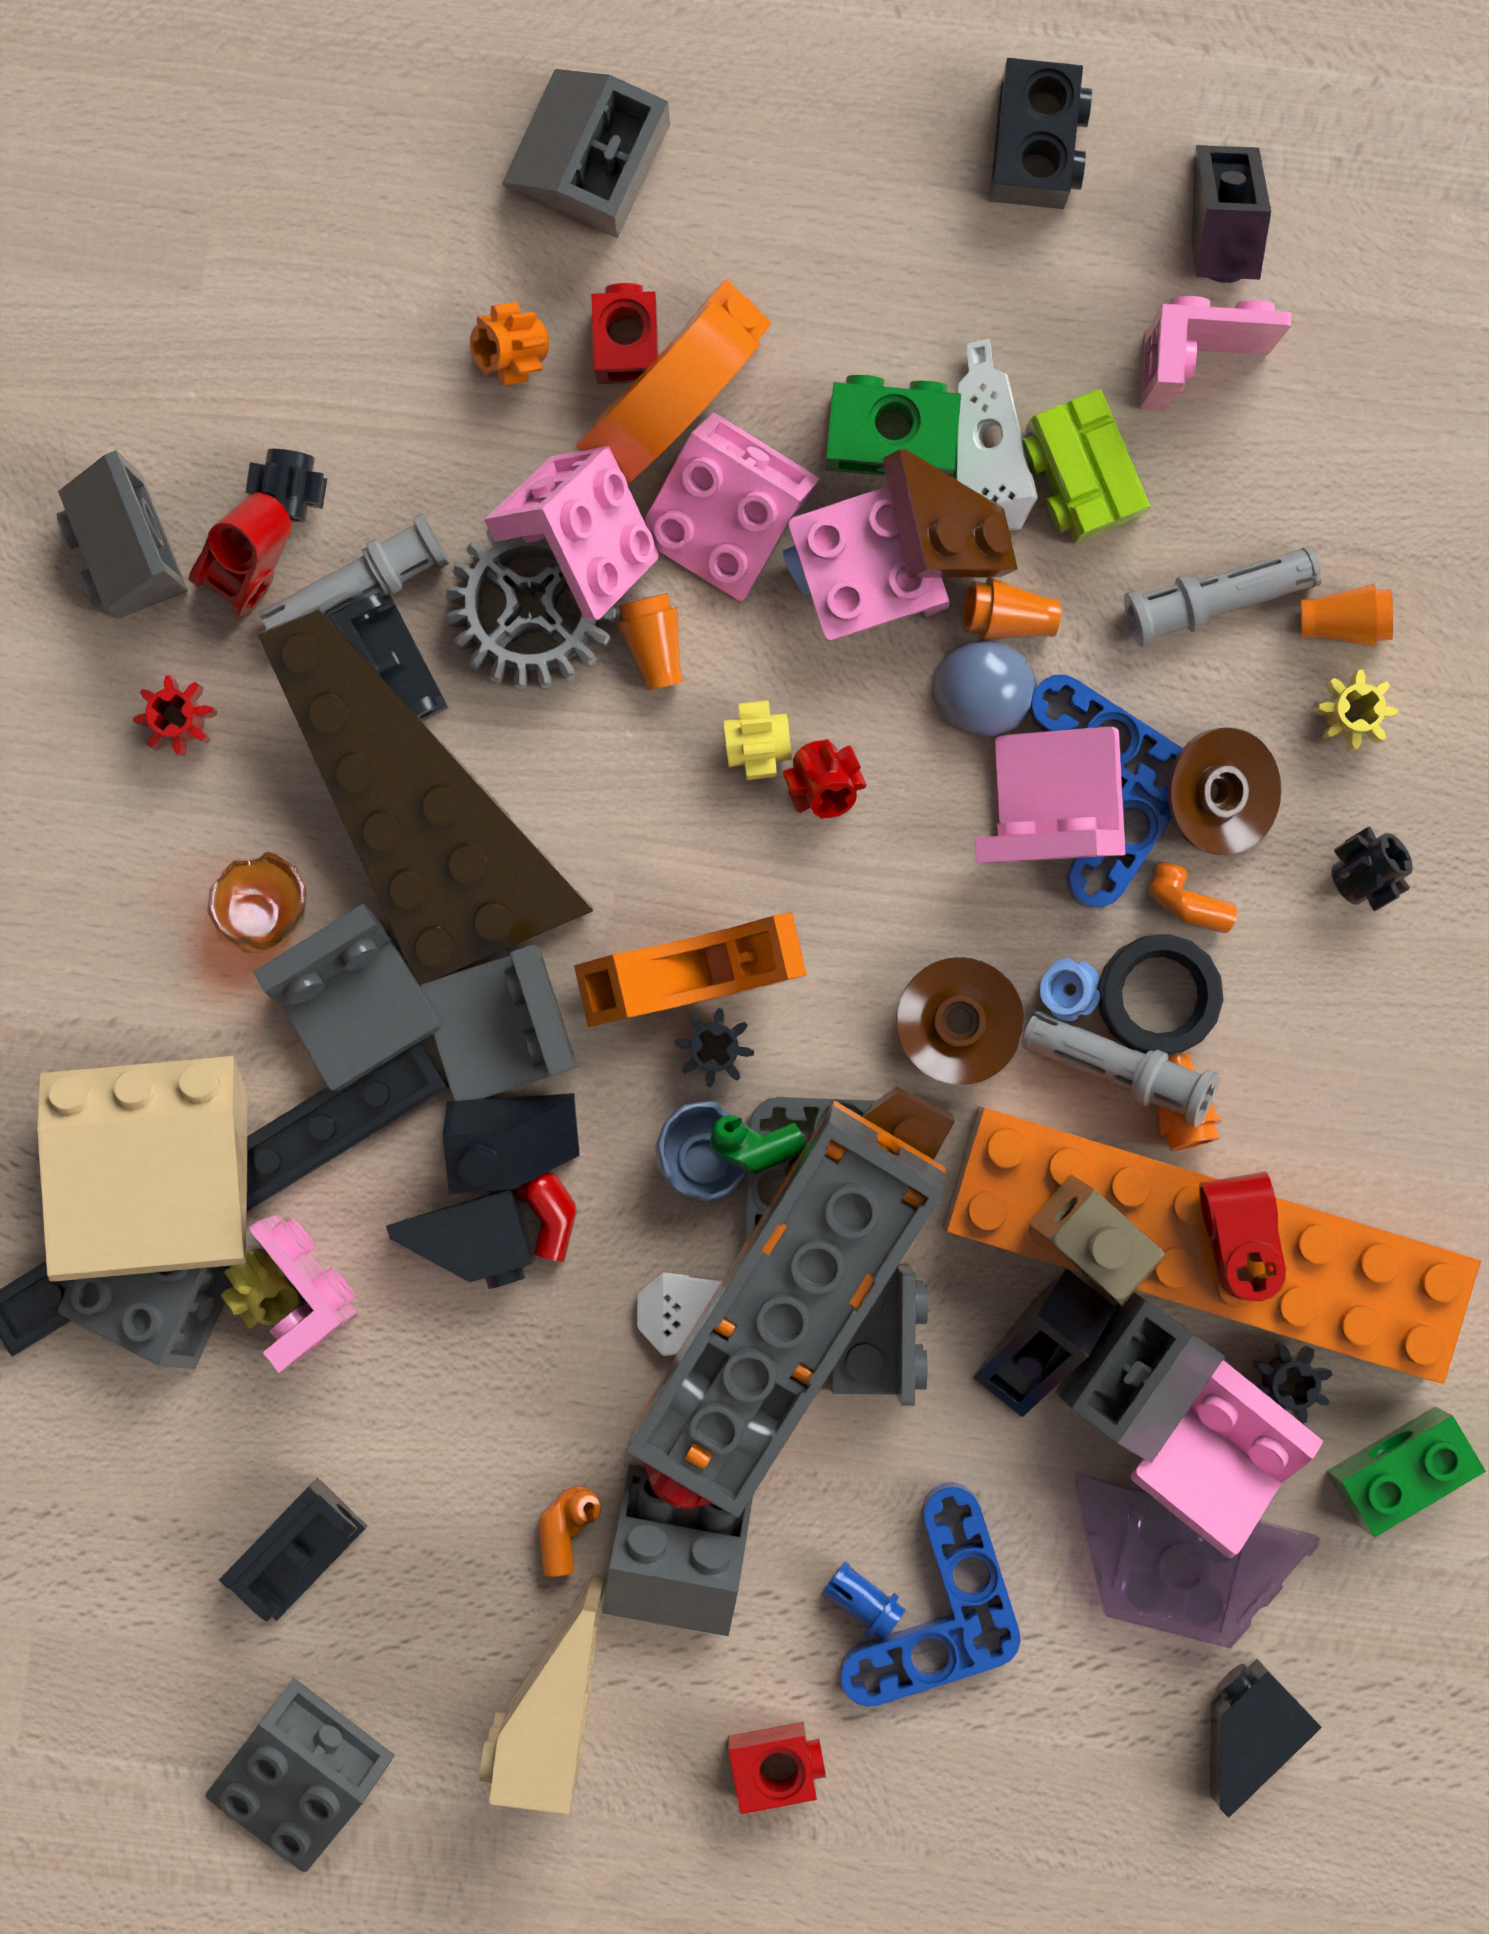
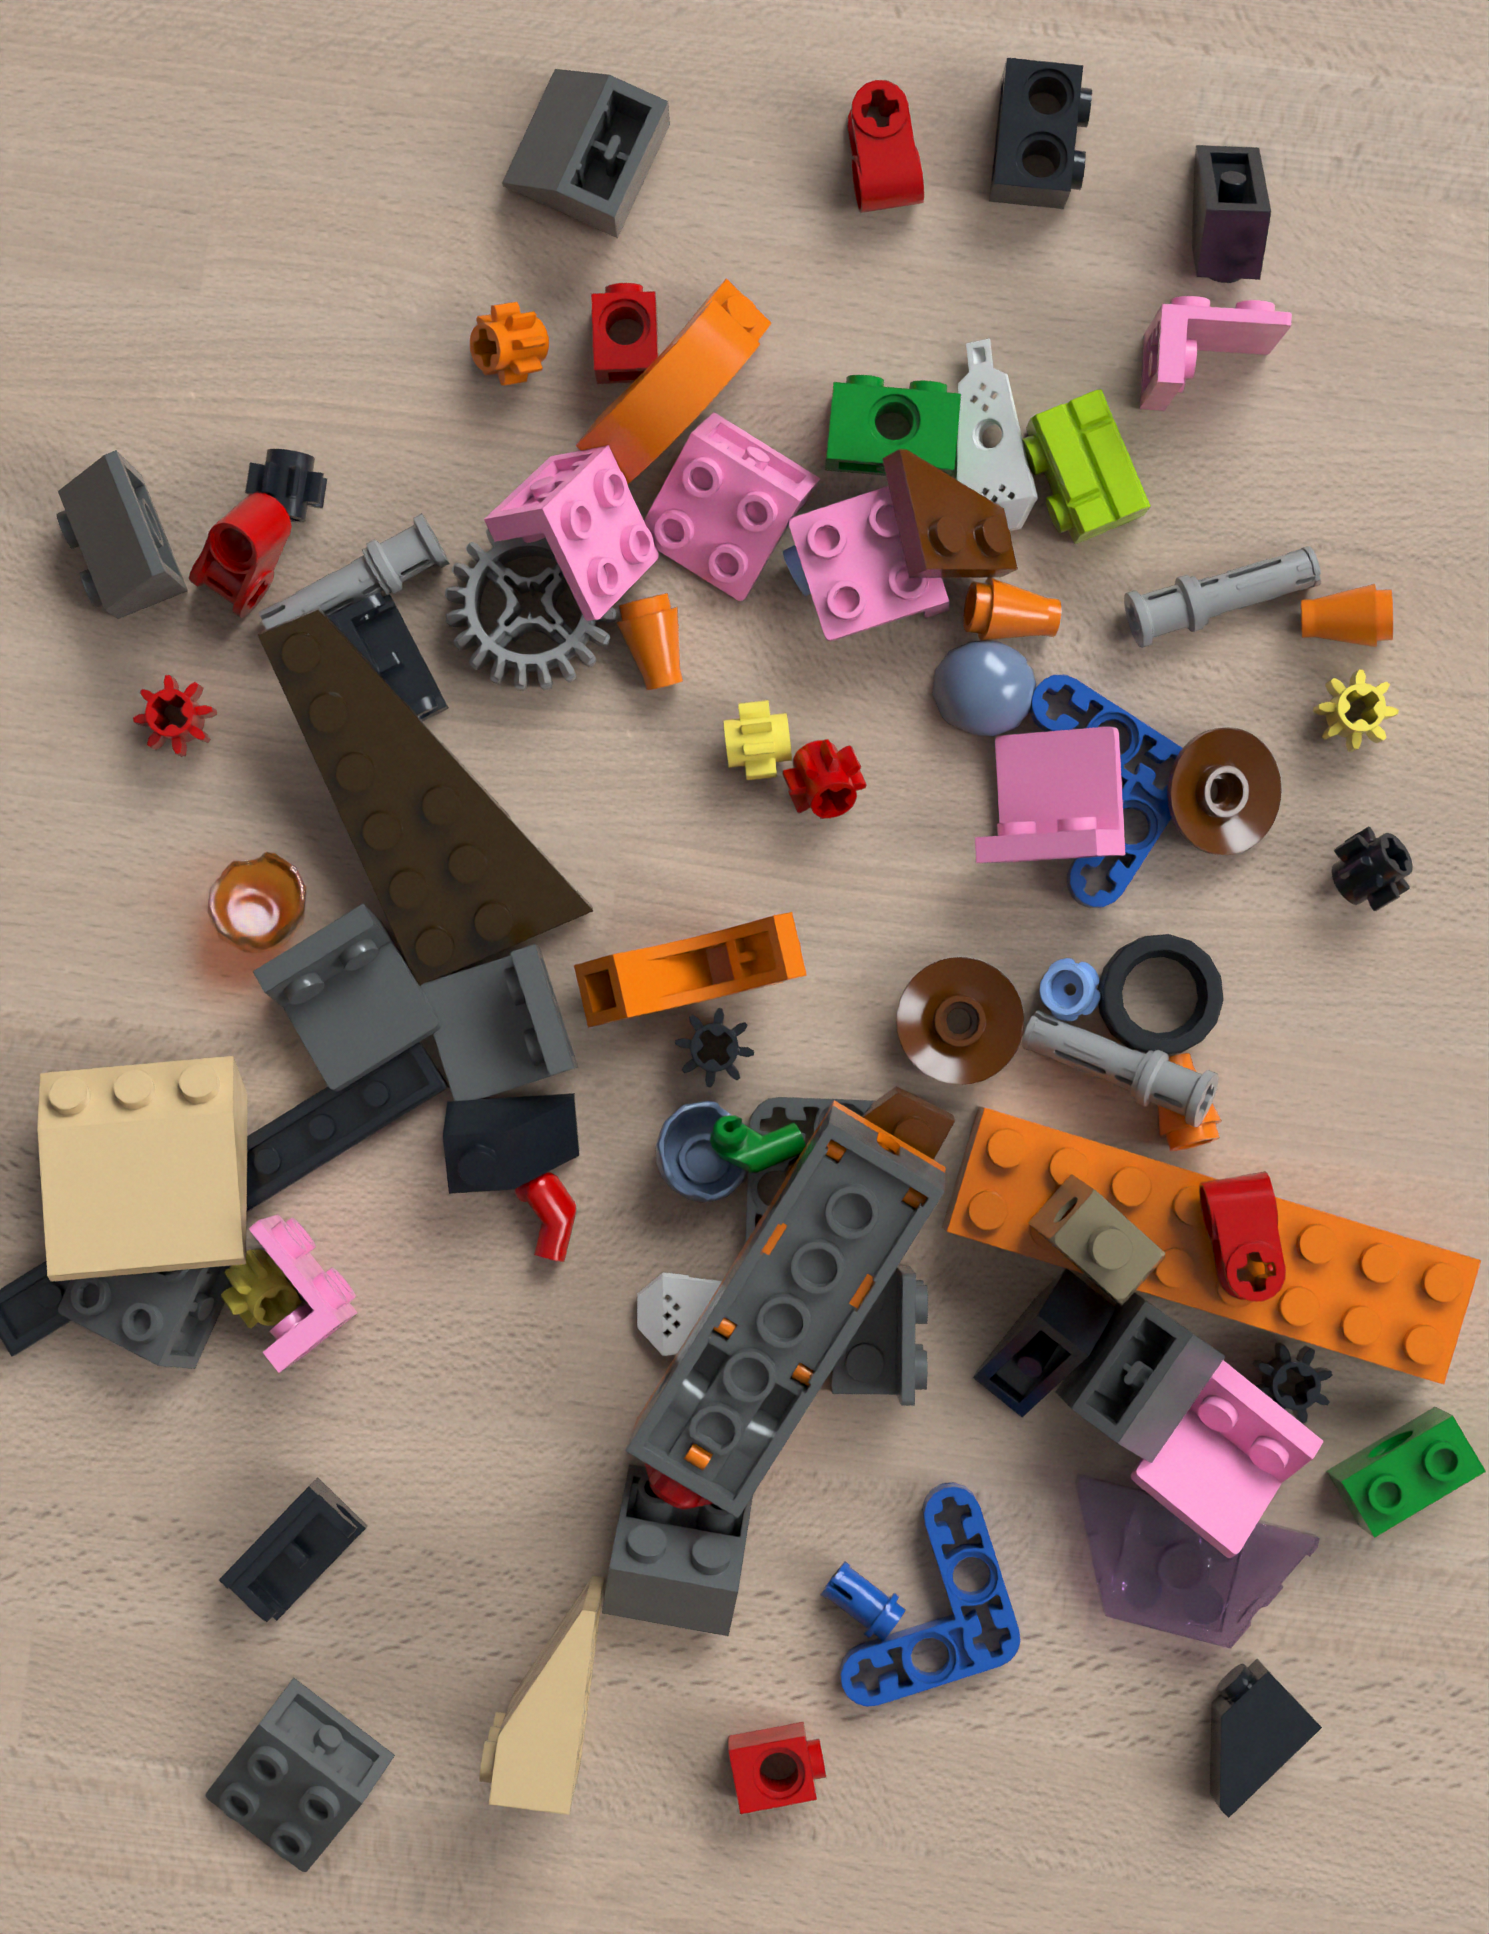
(472, 1238): black slope -> none
(561, 1523): orange arm -> none
(884, 158): none -> red piece
(1186, 905): orange arm -> none

